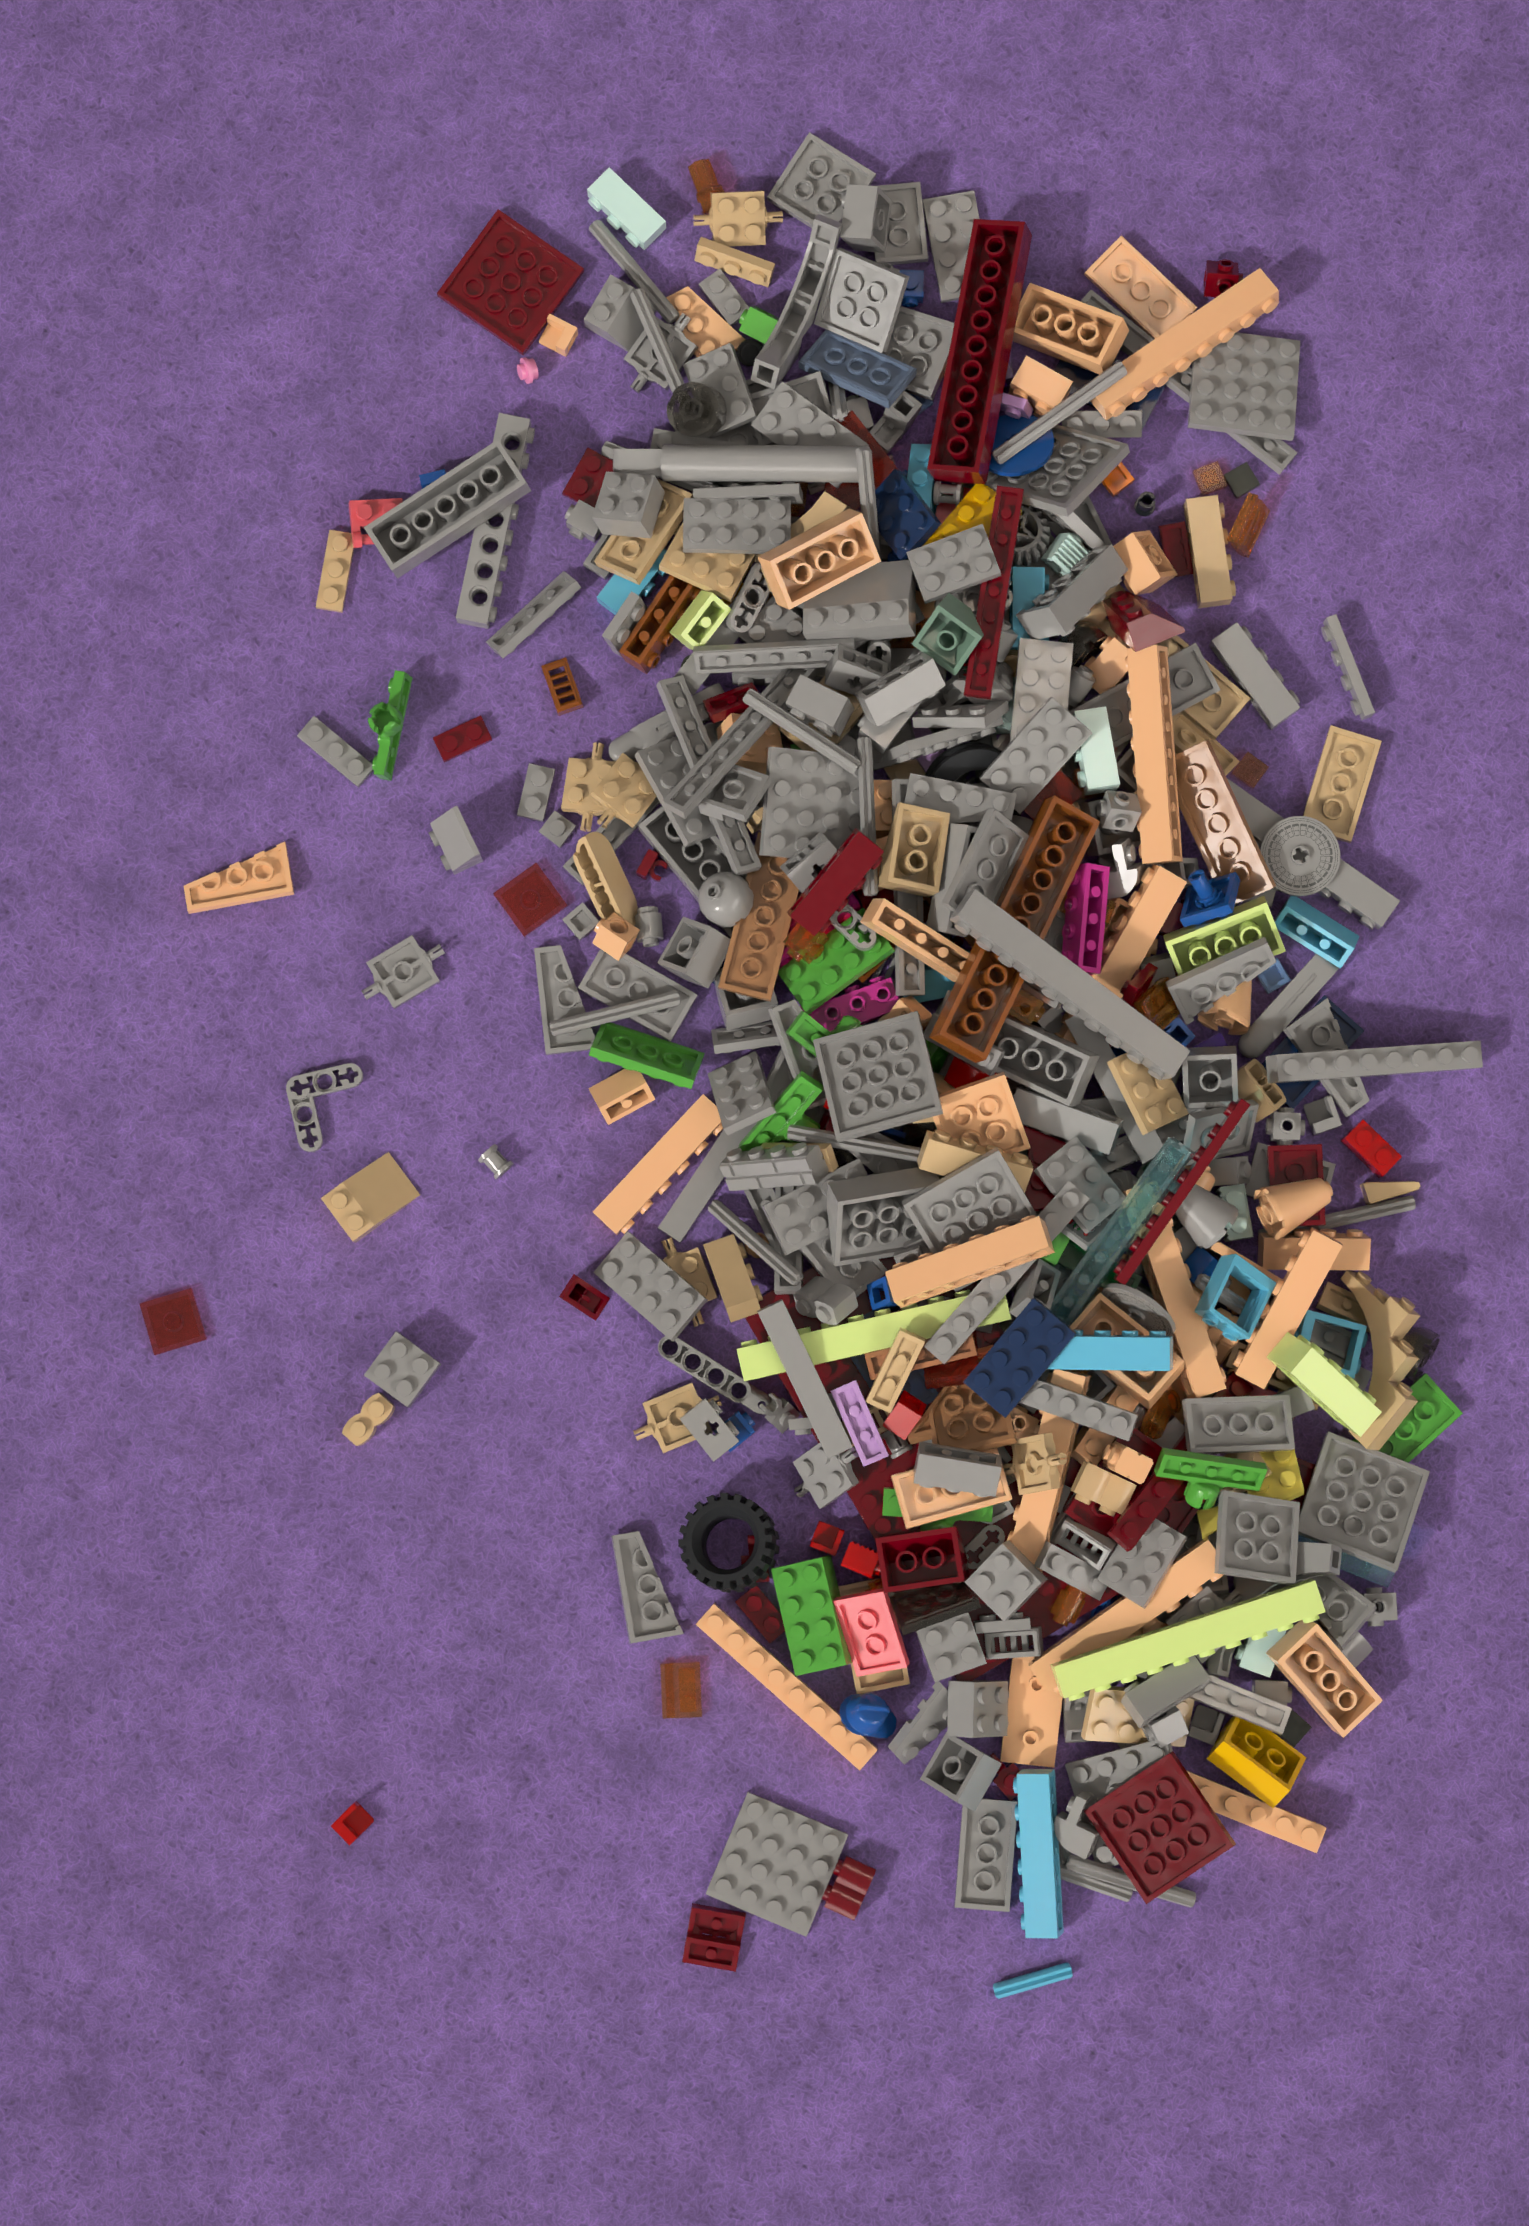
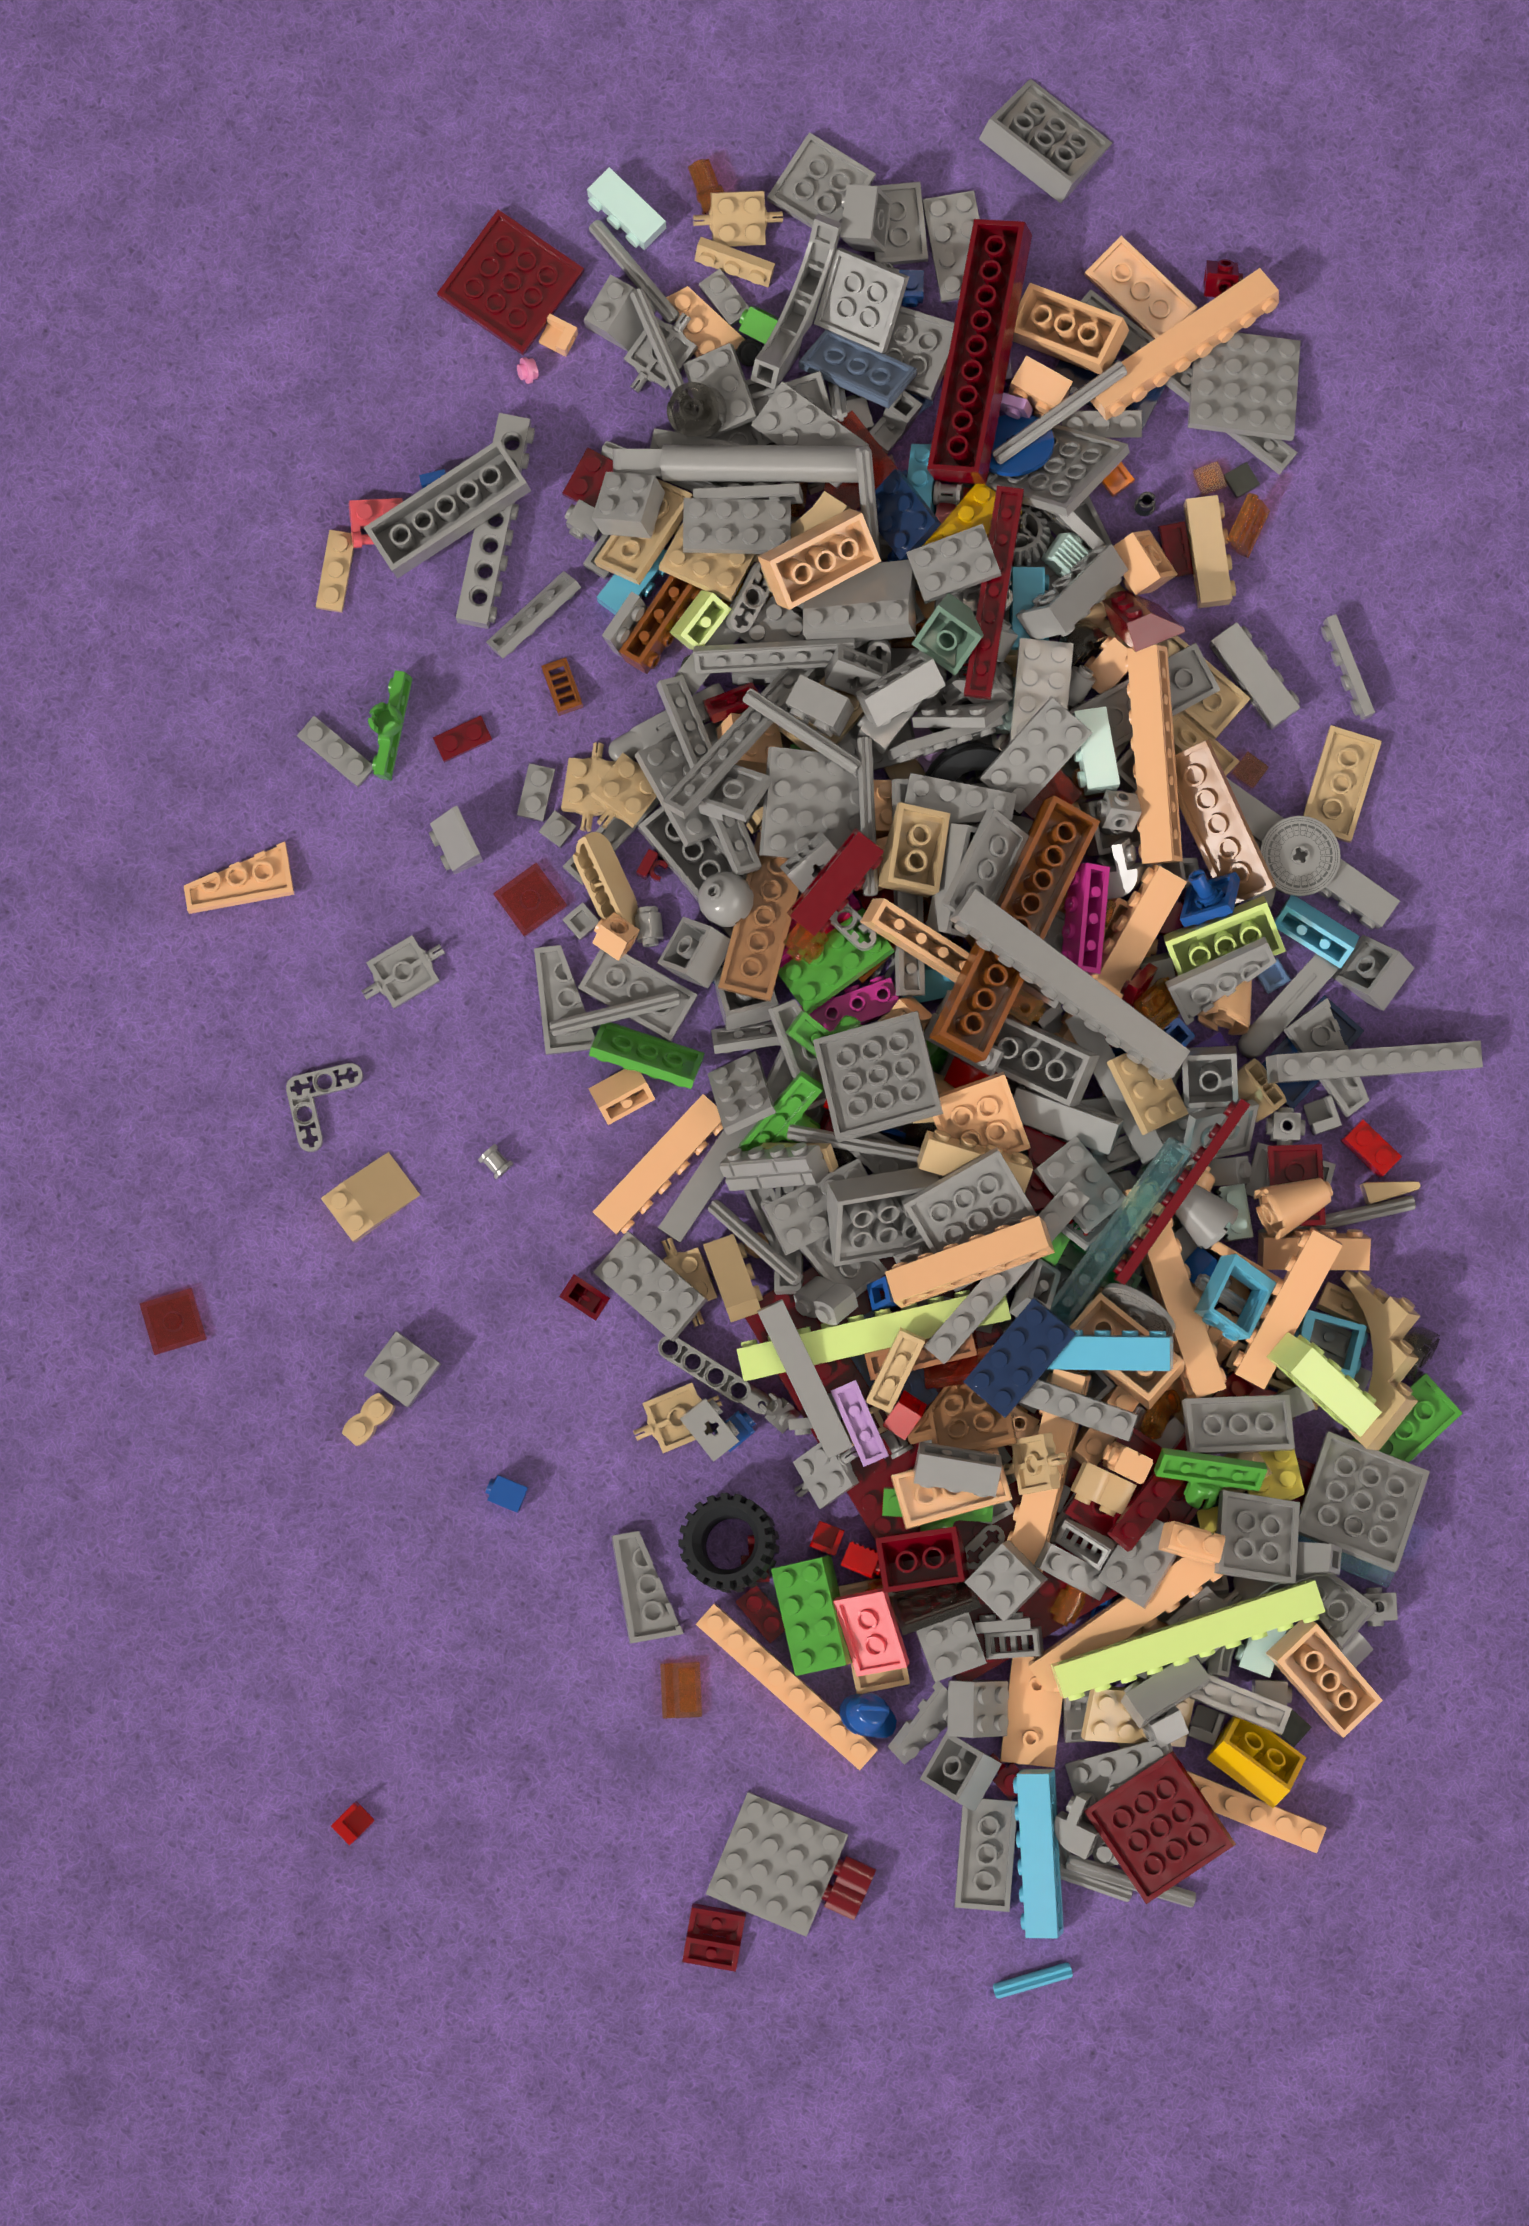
(506, 1493): none -> blue brick
(1044, 140): none -> light grey slope
(1191, 1542): none -> light nougat brick
(1374, 972): none -> light grey slope

